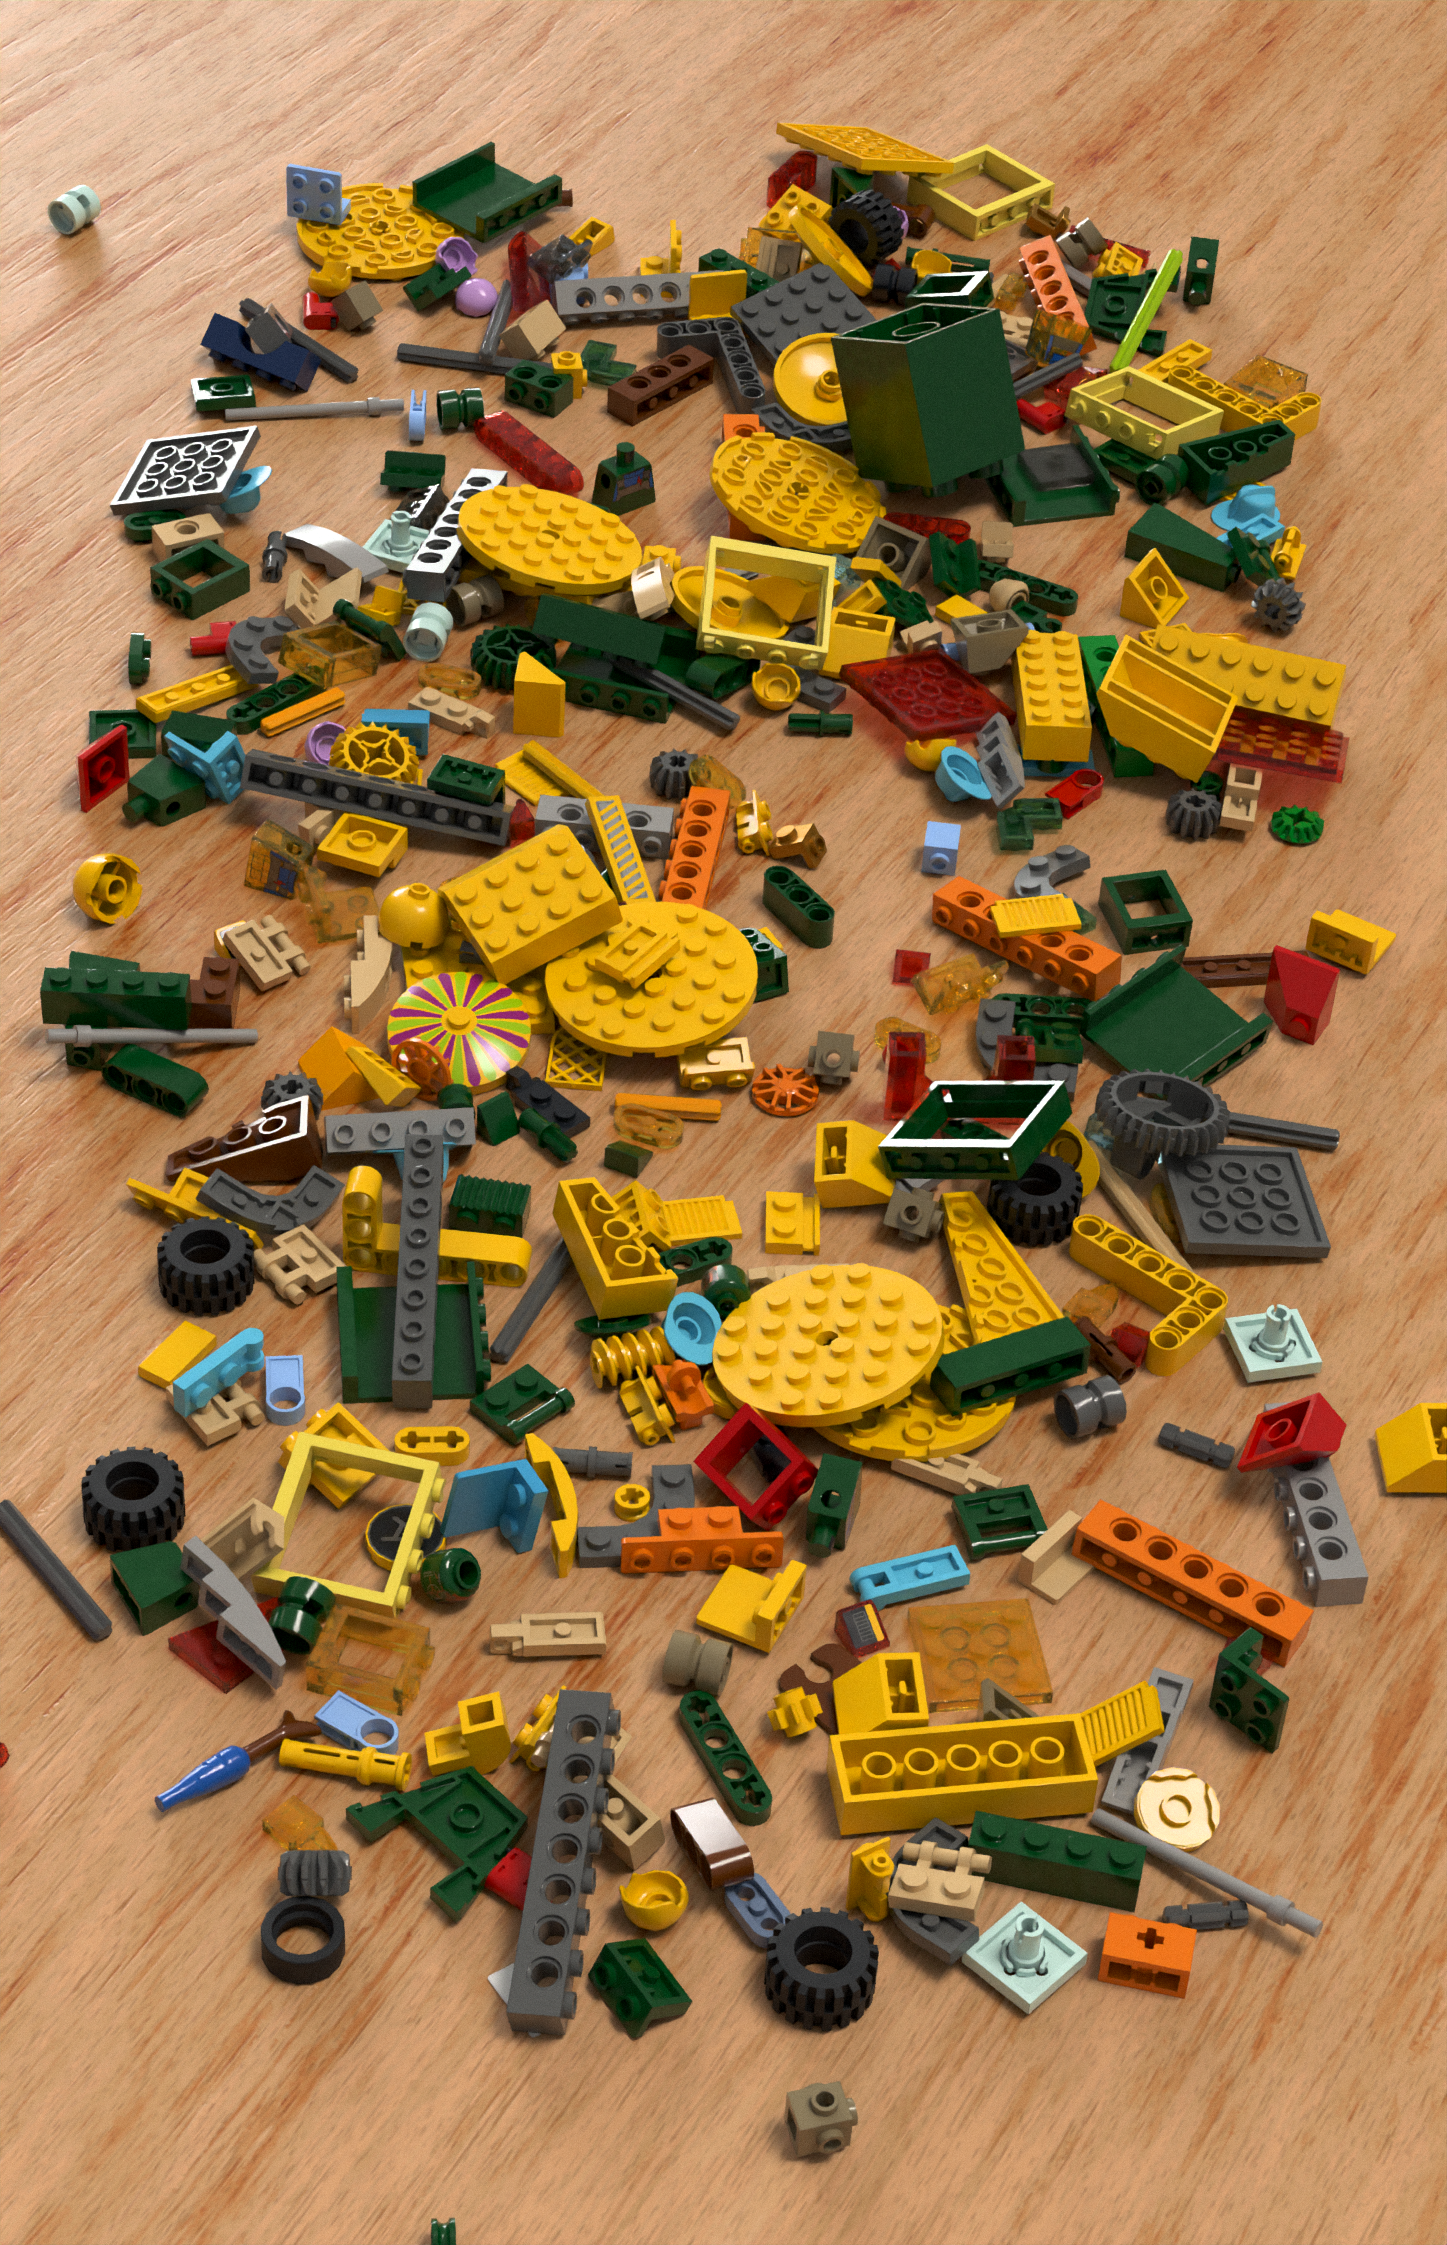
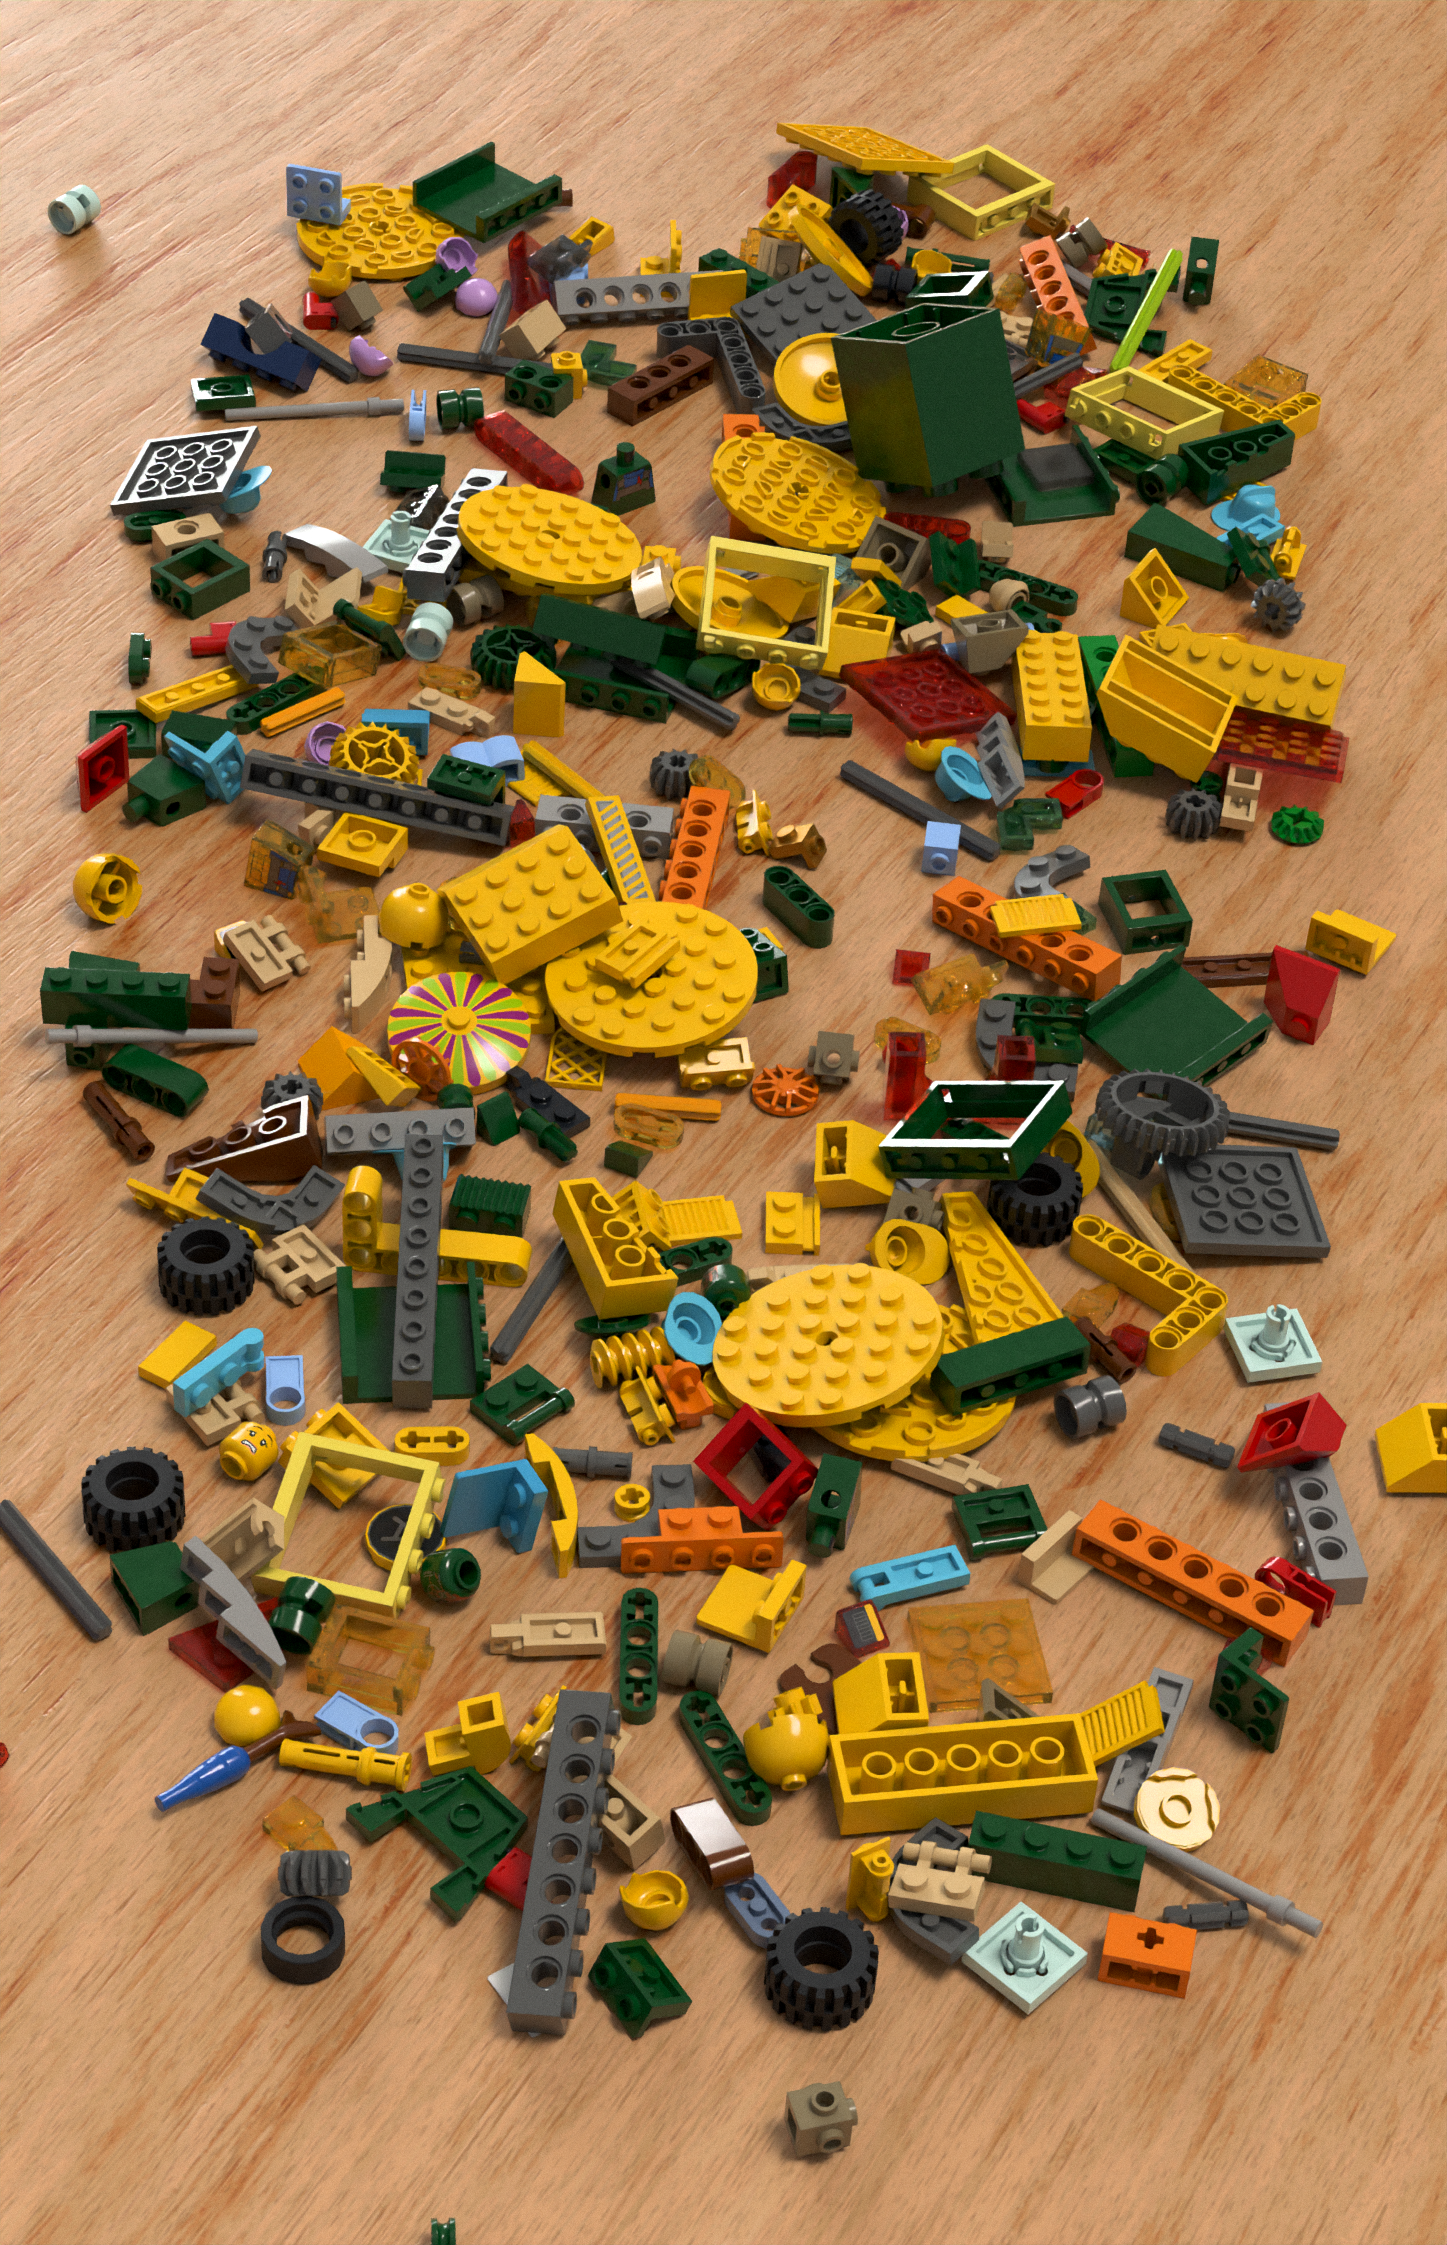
(136, 1141): none -> reddish brown pin
(246, 1715): none -> yellow hair
(248, 1451): none -> yellow head
(368, 359): none -> lavender hair
(495, 752): none -> light blue brick
(638, 1655): none -> dark green beam
(788, 1750): none -> yellow cylinder
(910, 1250): none -> yellow piece
(917, 808): none -> dark grey axle
(1299, 1587): none -> red piece

